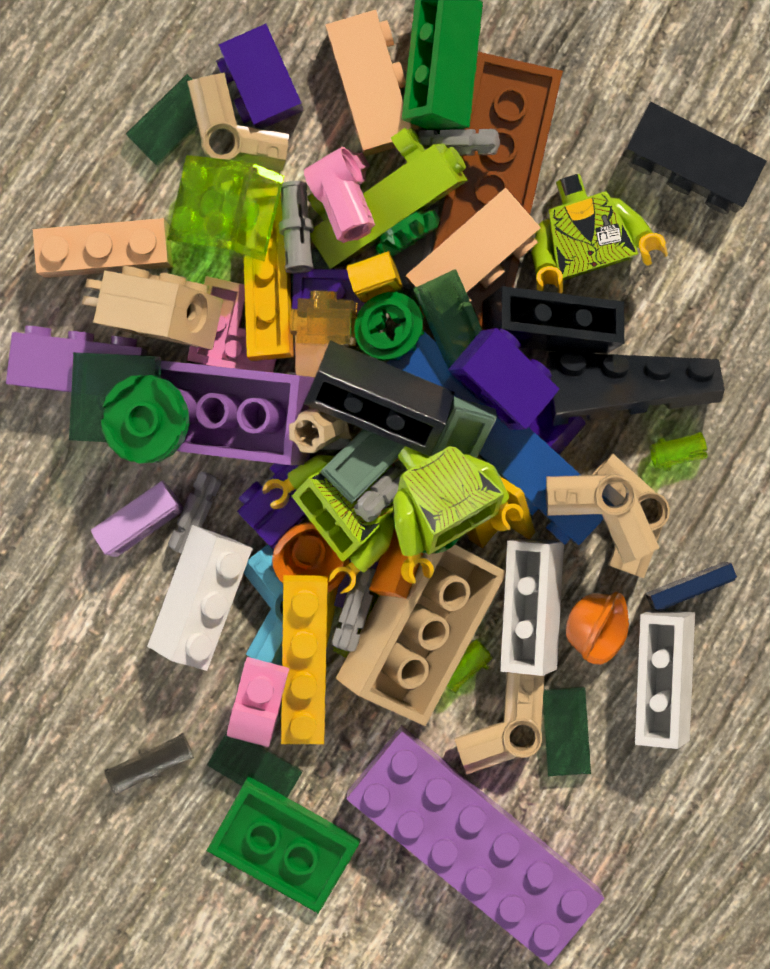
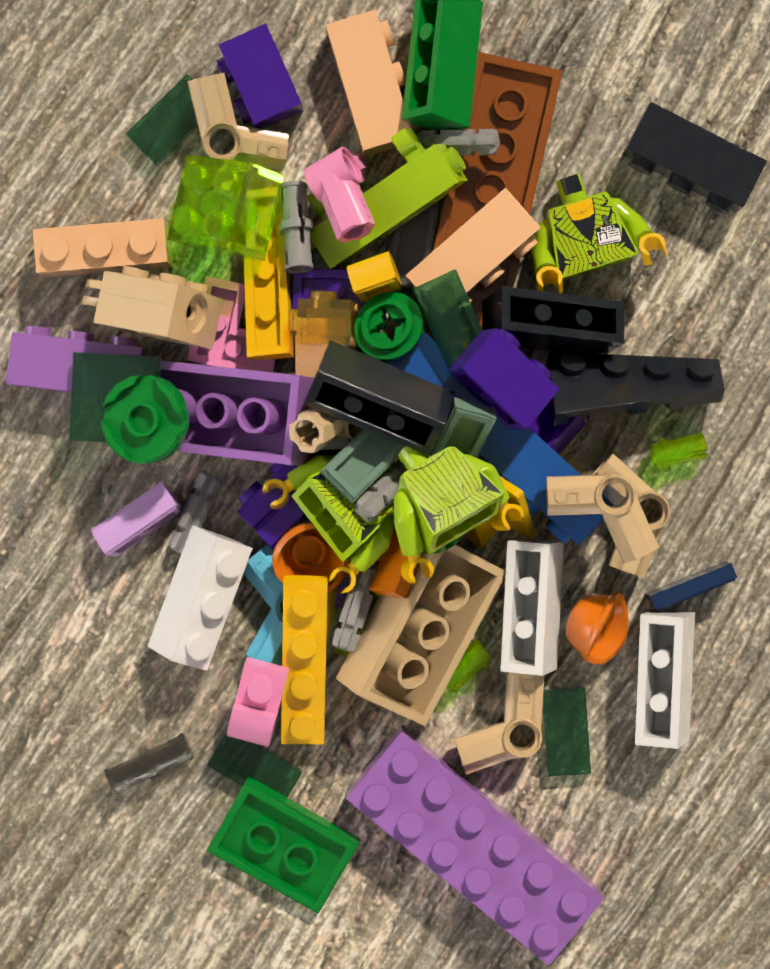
(408, 232): green gear -> none

